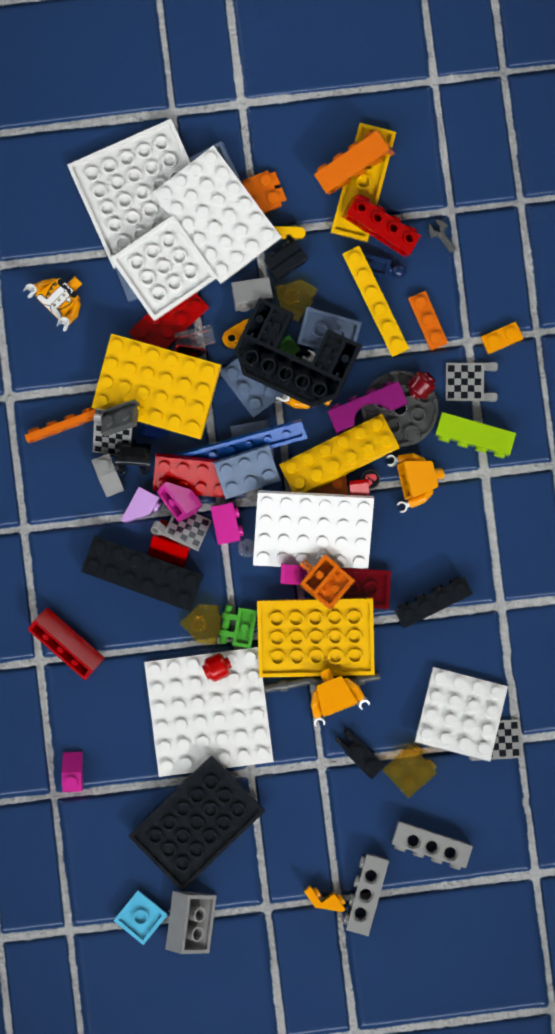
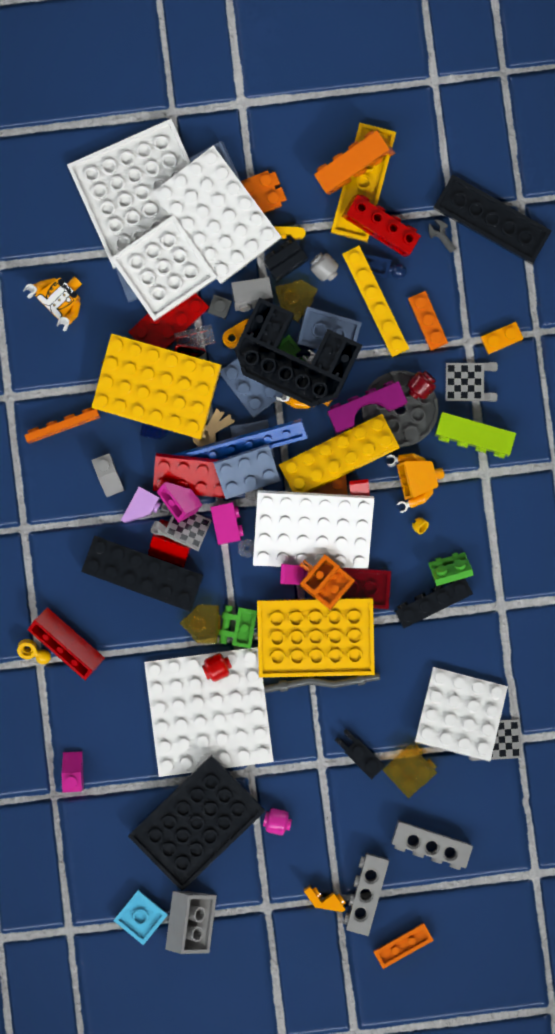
(42, 656): none -> yellow plate
(107, 444): light grey flag -> none
(120, 418): dark grey plate -> none
(133, 454): black piece -> none
(213, 427): none -> tan piece
(219, 307): none -> dark grey plate
(277, 821): none -> dark pink head
(324, 267): none -> light grey head
(334, 696): light orange torso -> none
(373, 478): tile -> none
(403, 945): none -> orange plate
(420, 525): none -> yellow hinge
(451, 572): none -> bright green plate
(492, 219): none -> black plate

